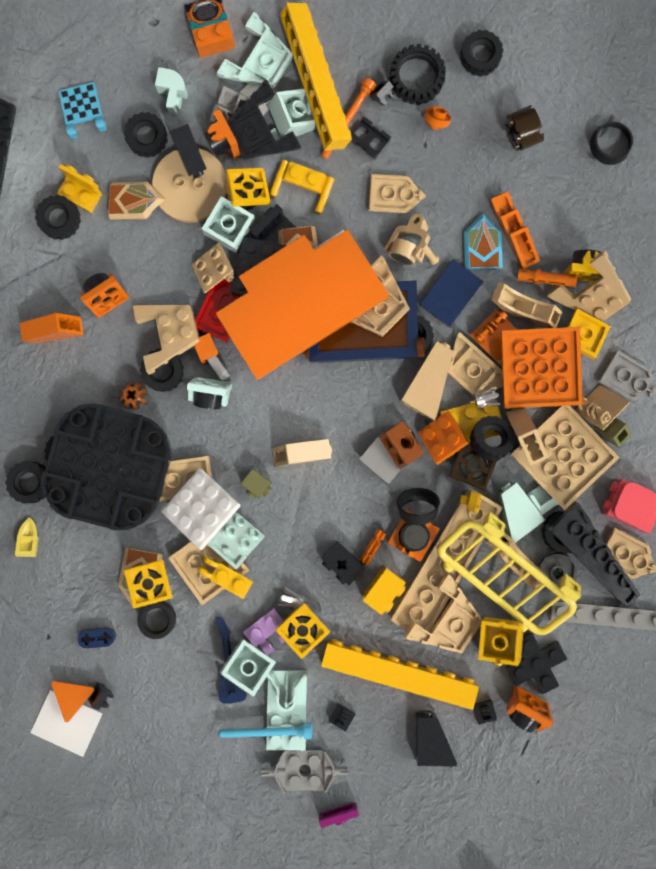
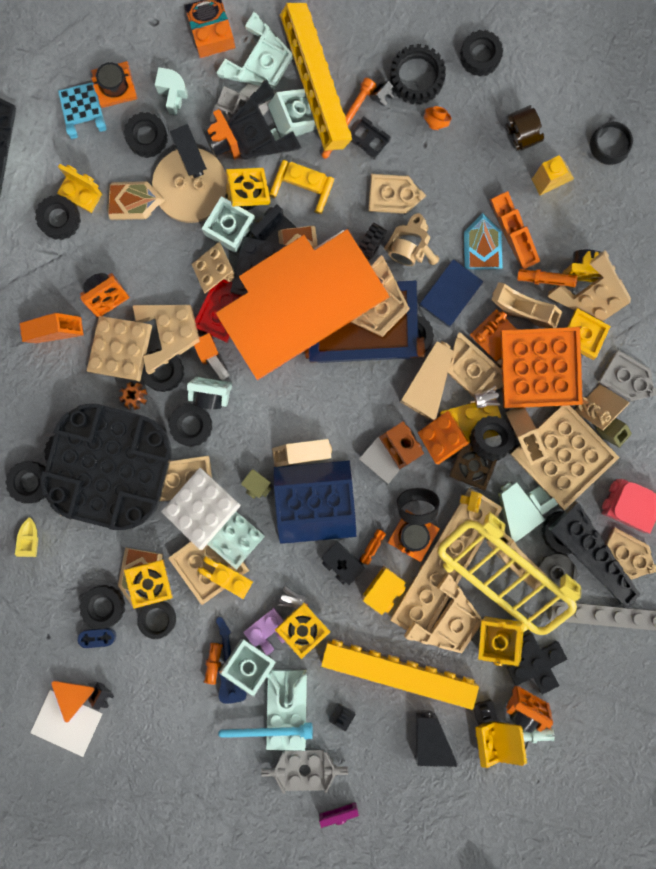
(91, 617): none -> black tyre
(113, 81): none -> piece
(119, 348): none -> tan plate
(176, 428): none -> black tyre
(213, 663): none -> orange pin
(314, 502): none -> dark blue slope
(372, 240): none -> black tyre
(501, 744): none -> yellow bracket
(545, 735): none -> light aqua pin
(552, 175): none -> yellow slope

